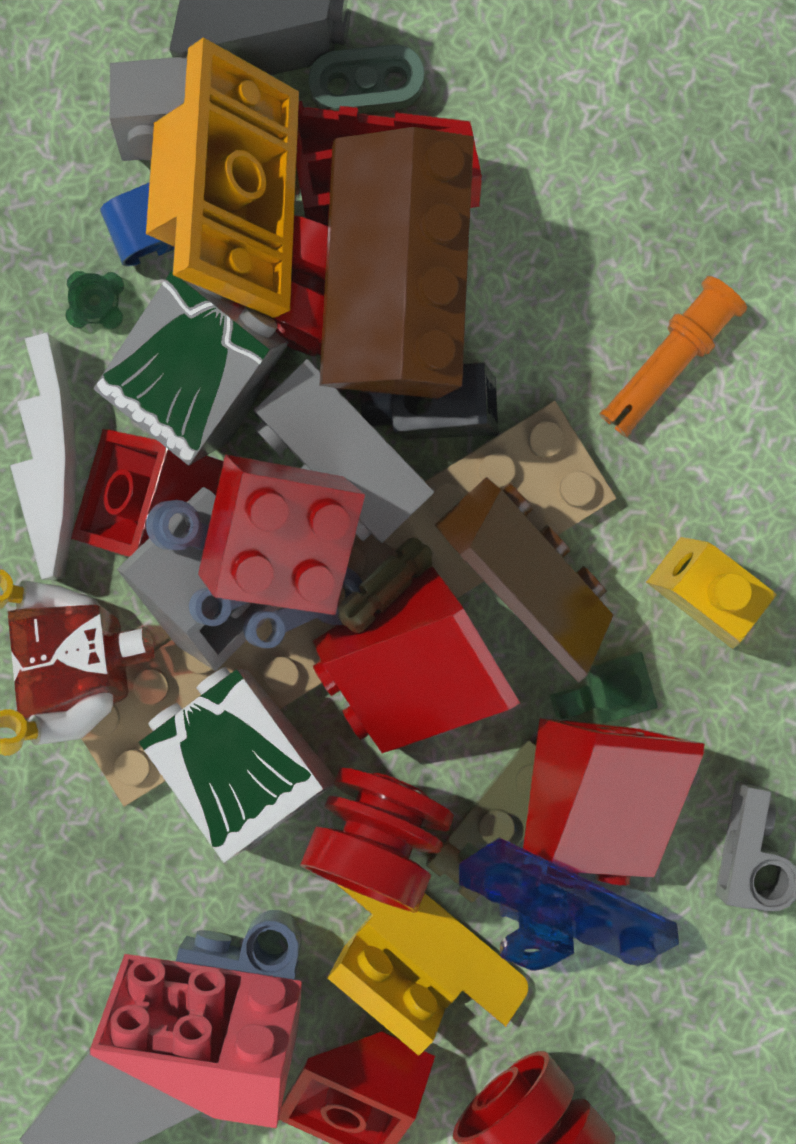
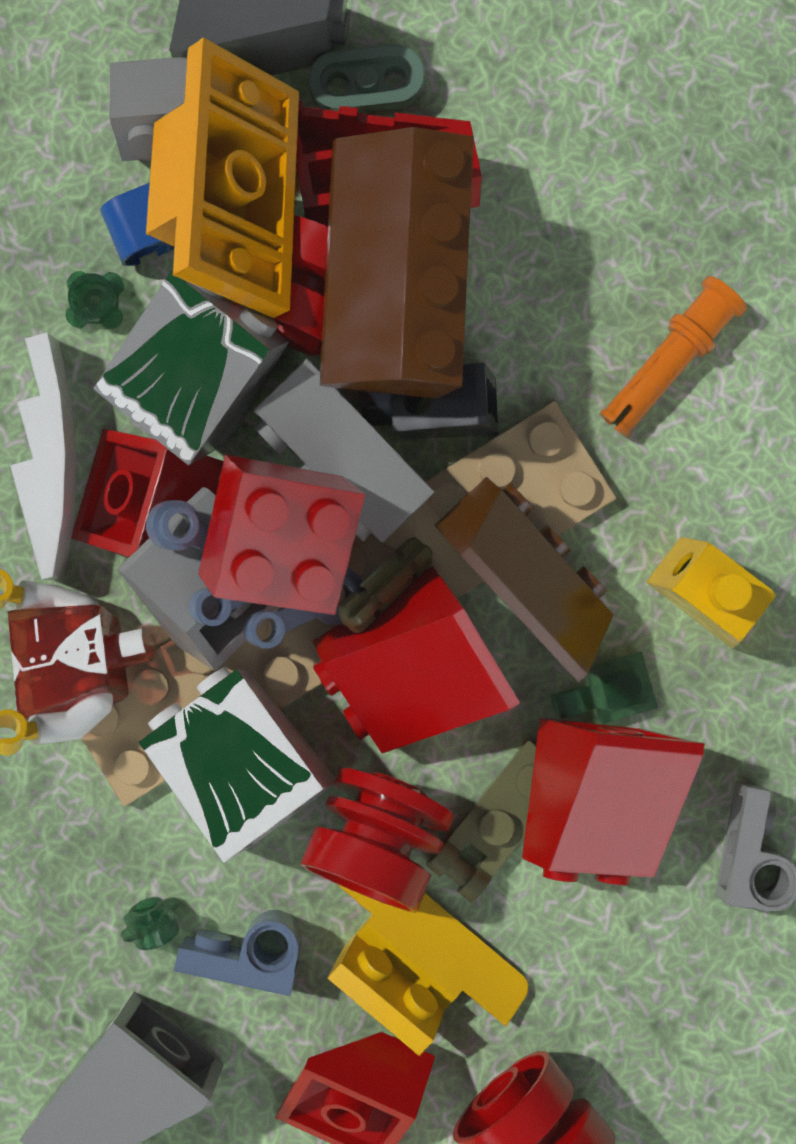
(151, 923): none -> clear green plate
(203, 1035): coral slope -> none
(561, 906): clear blue plate -> none

